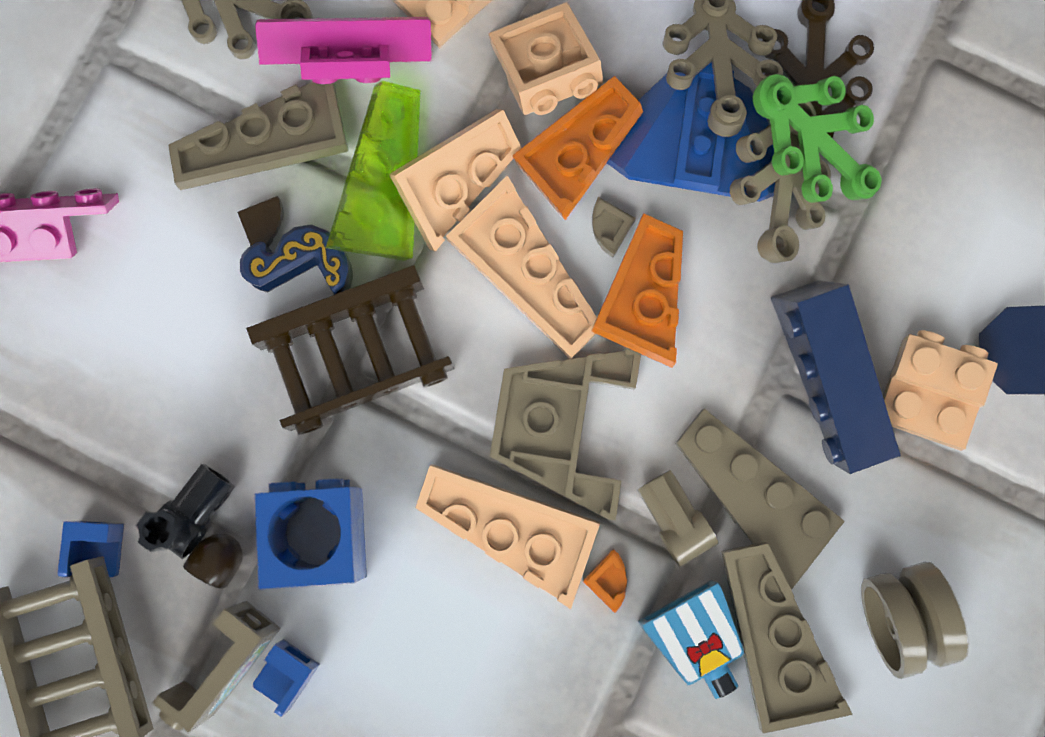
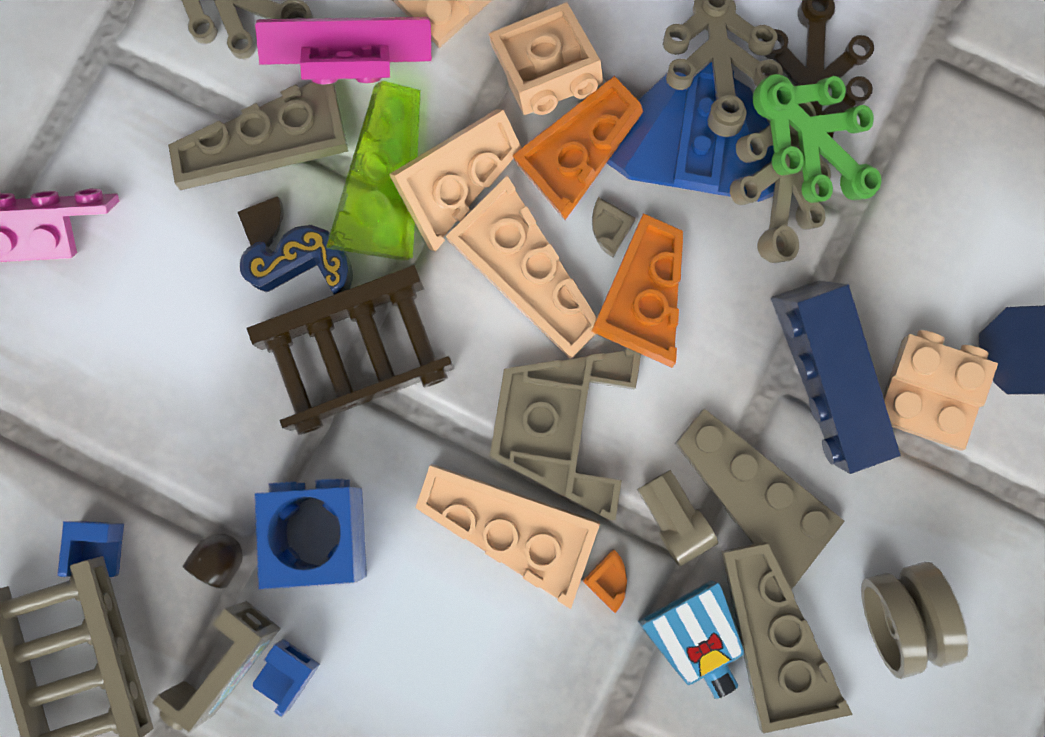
(183, 521): black piece -> none

